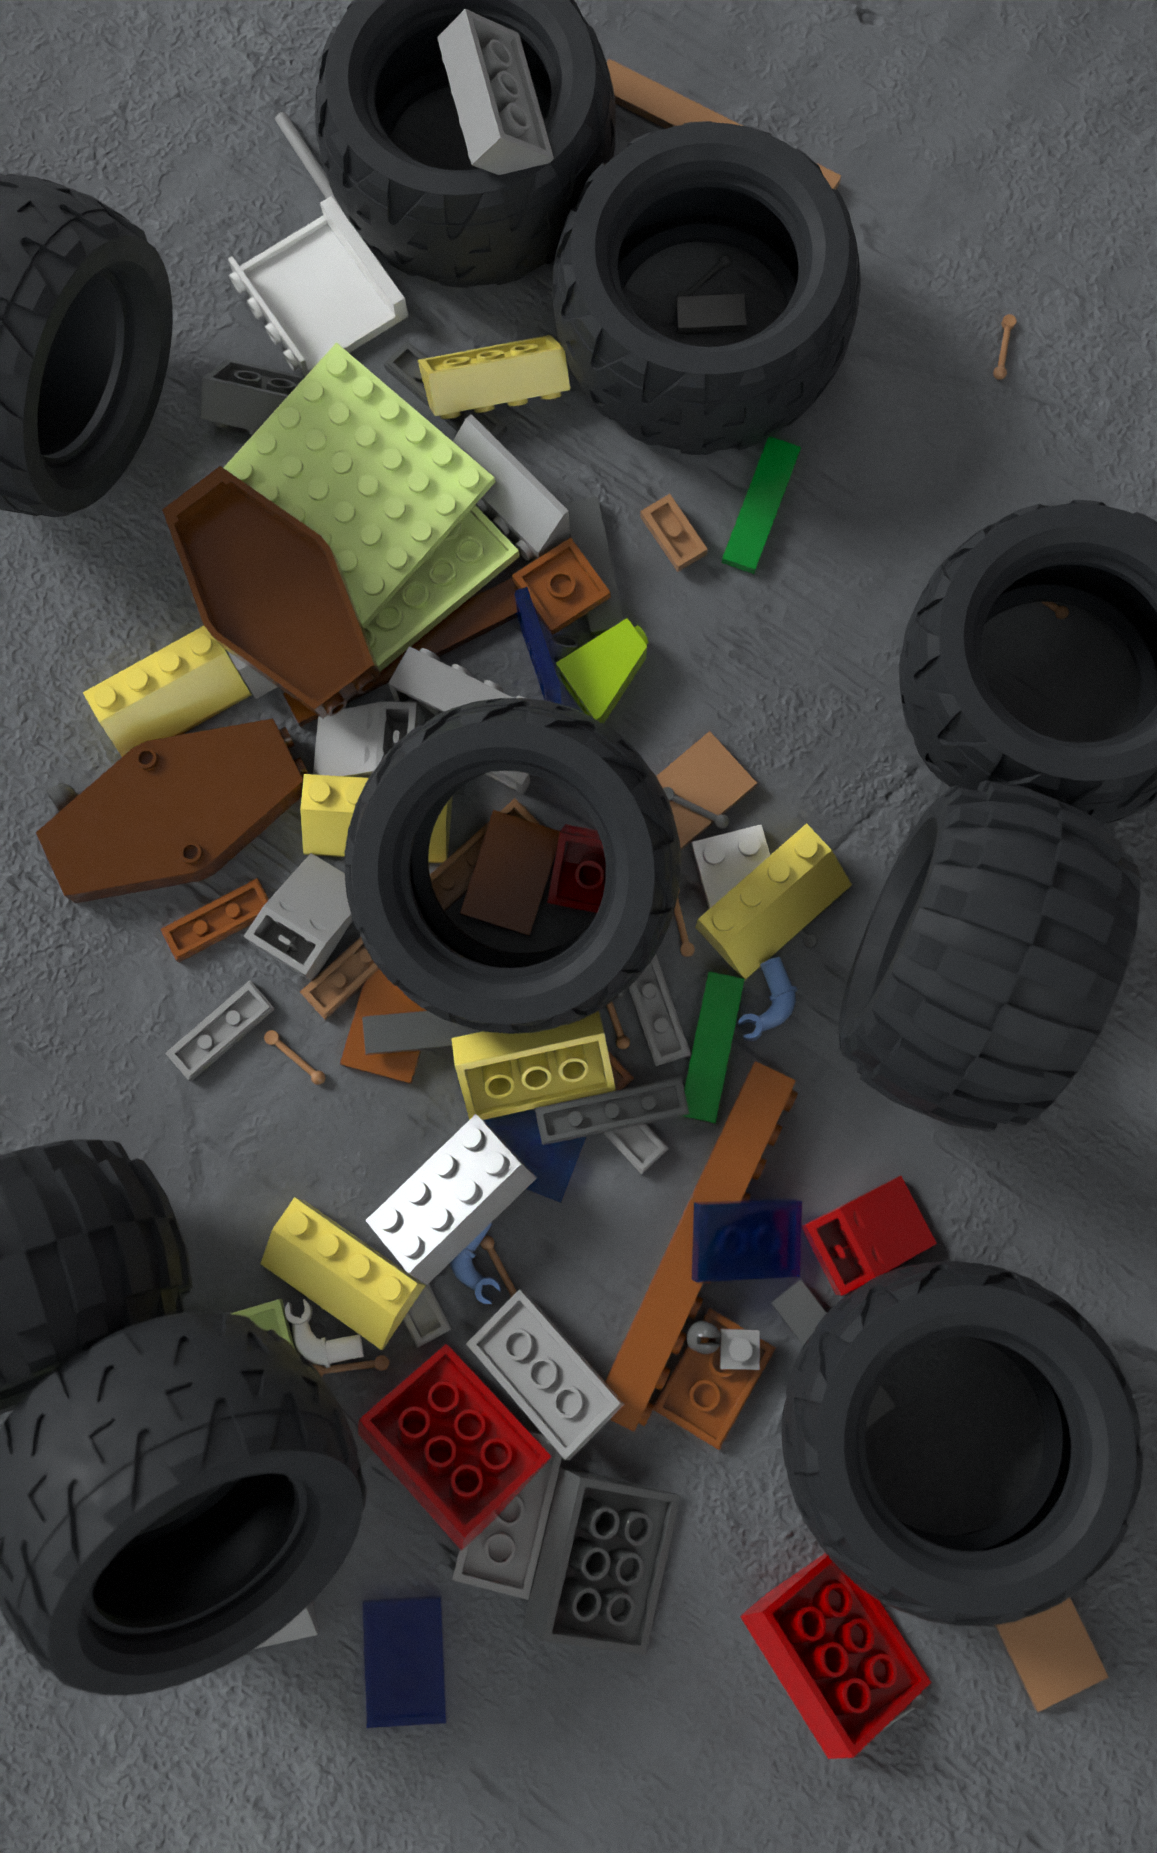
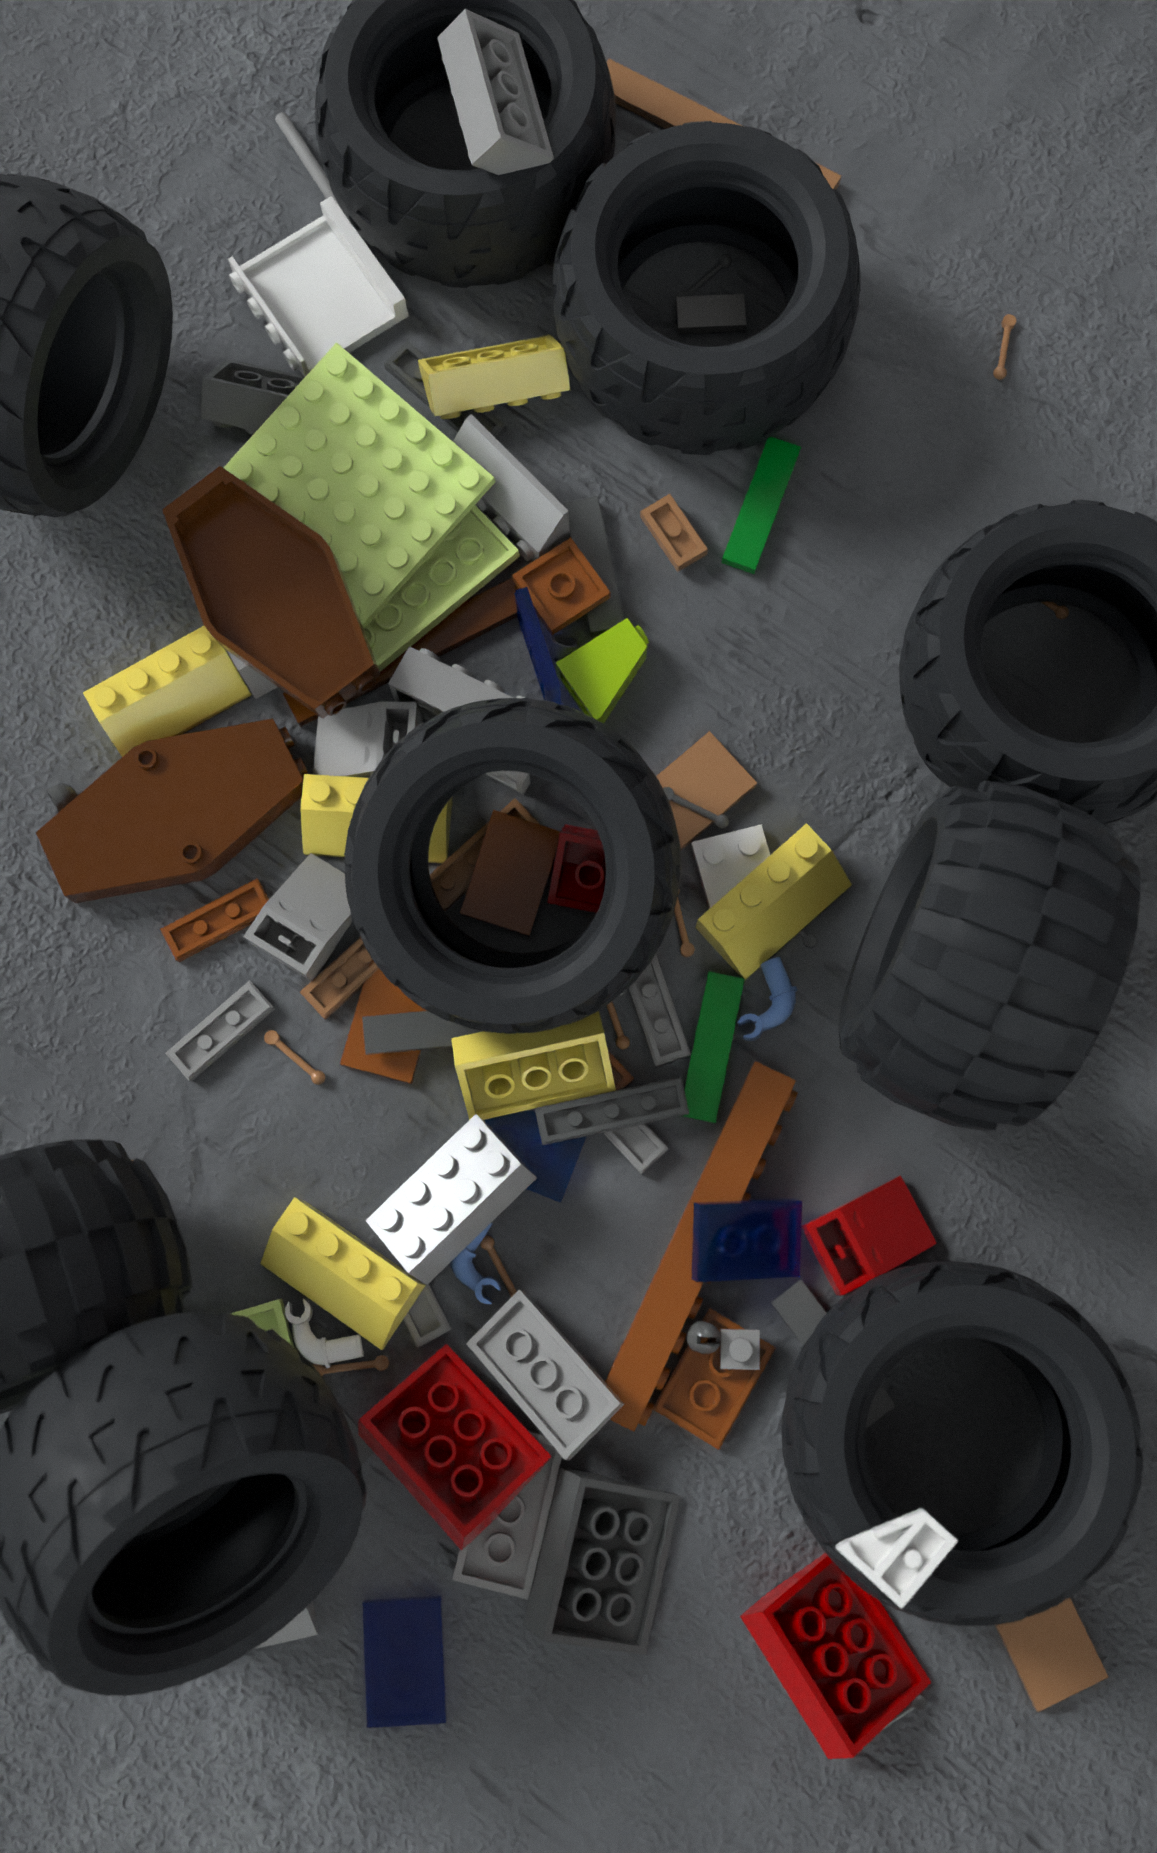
(899, 1553): none -> white wing

